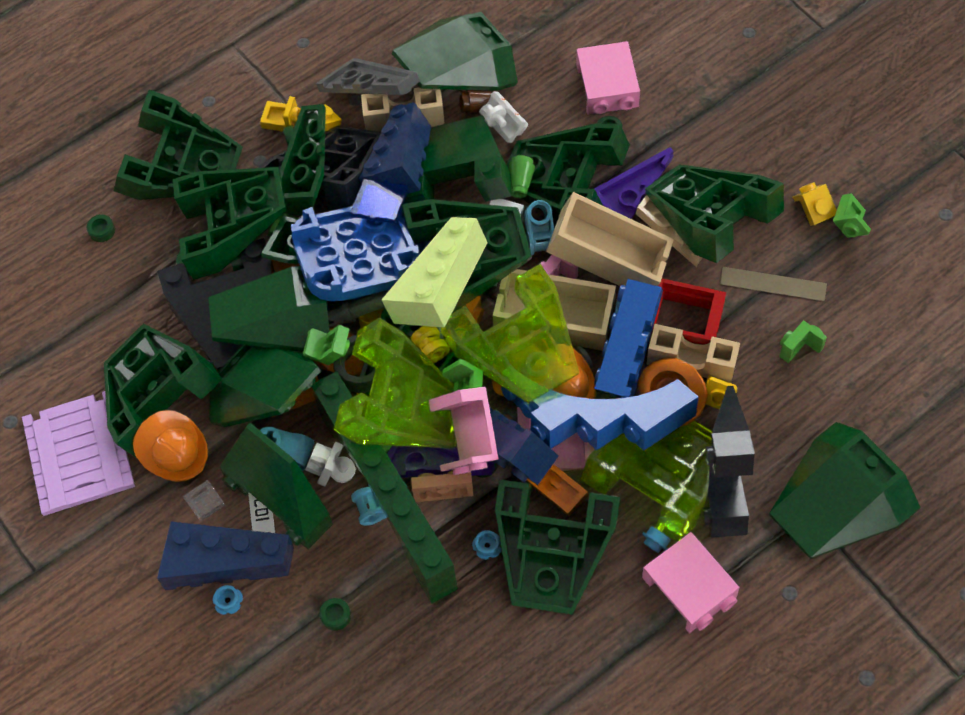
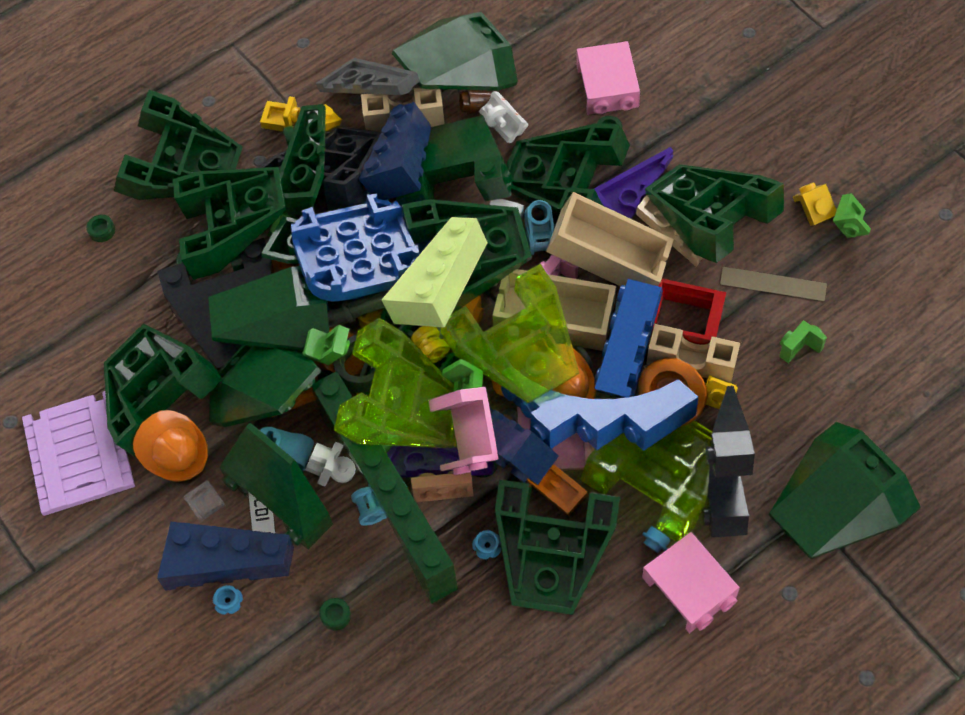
(379, 201): clear blue piece -> none
(521, 173): bright green cone -> none

